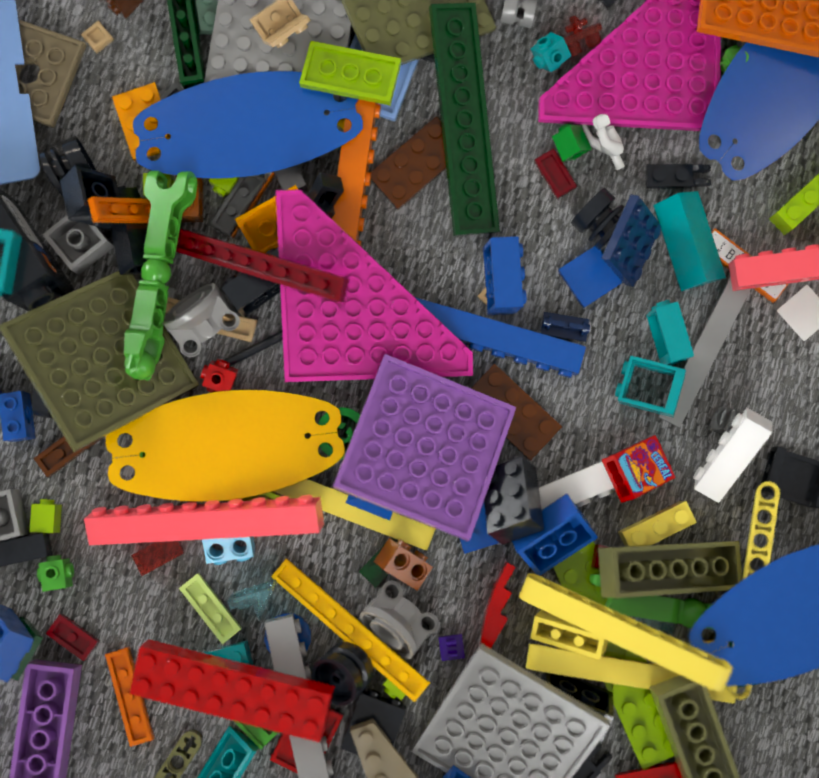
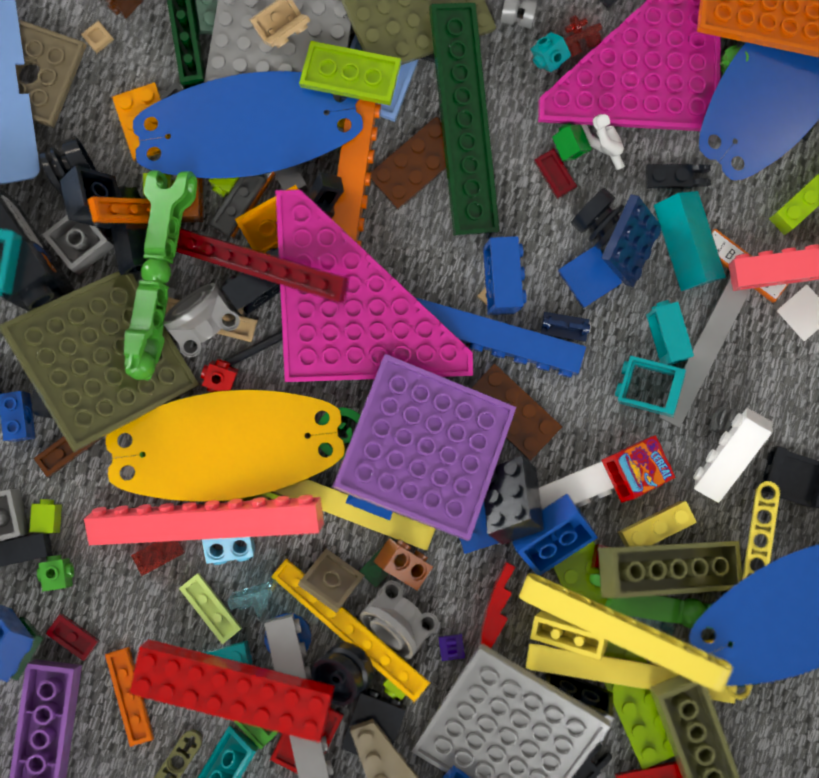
(331, 580): none -> dark tan plate

